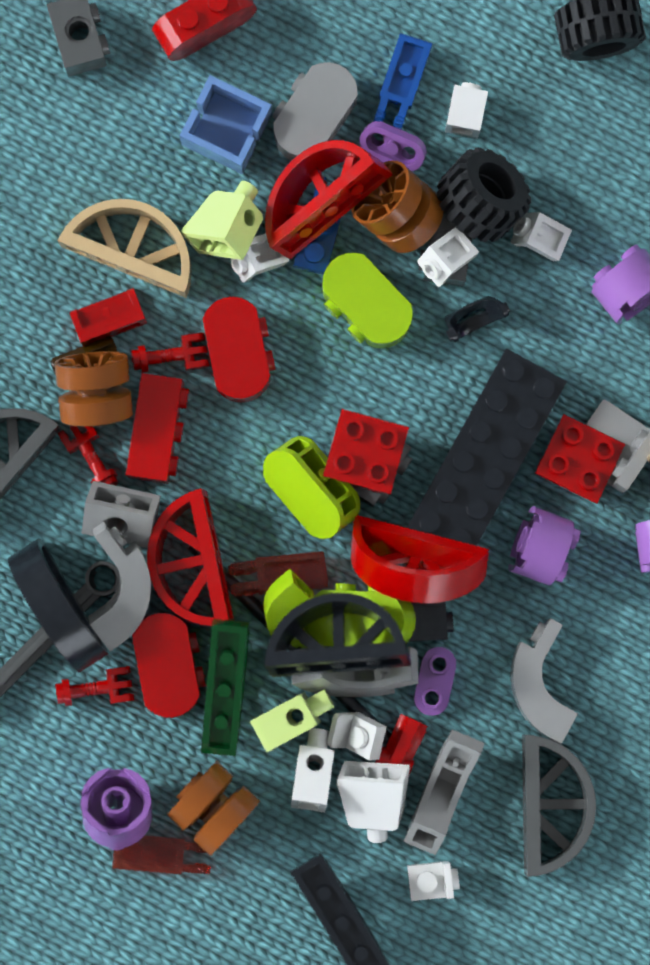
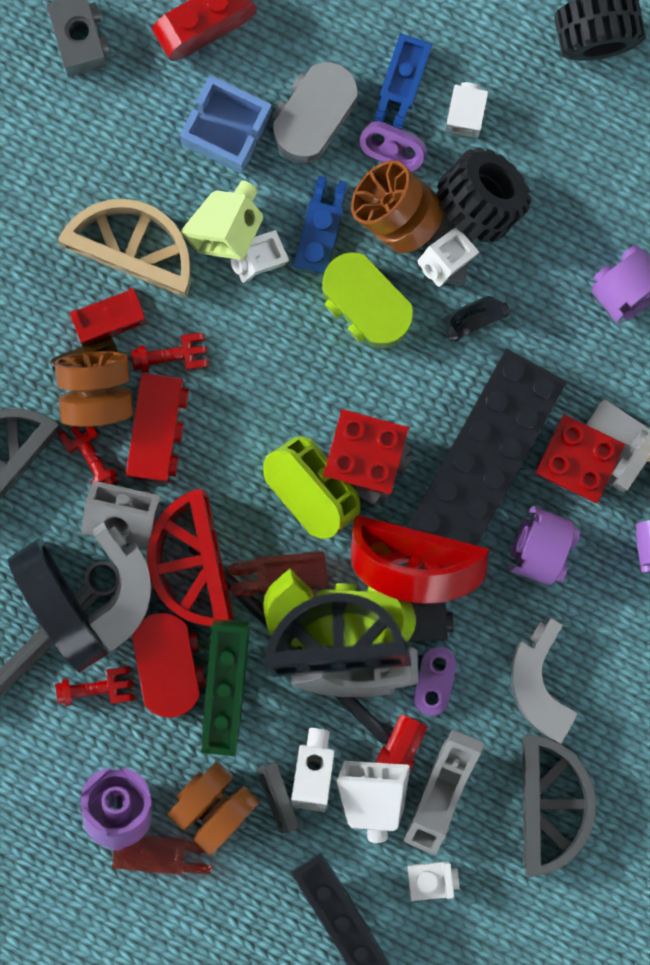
(238, 349): red brick -> none
(277, 798): none -> dark grey tile
(278, 725): yellowish green torso -> none
(295, 226): red window -> none
(357, 734): white bracket -> none
(541, 235): white bracket -> none

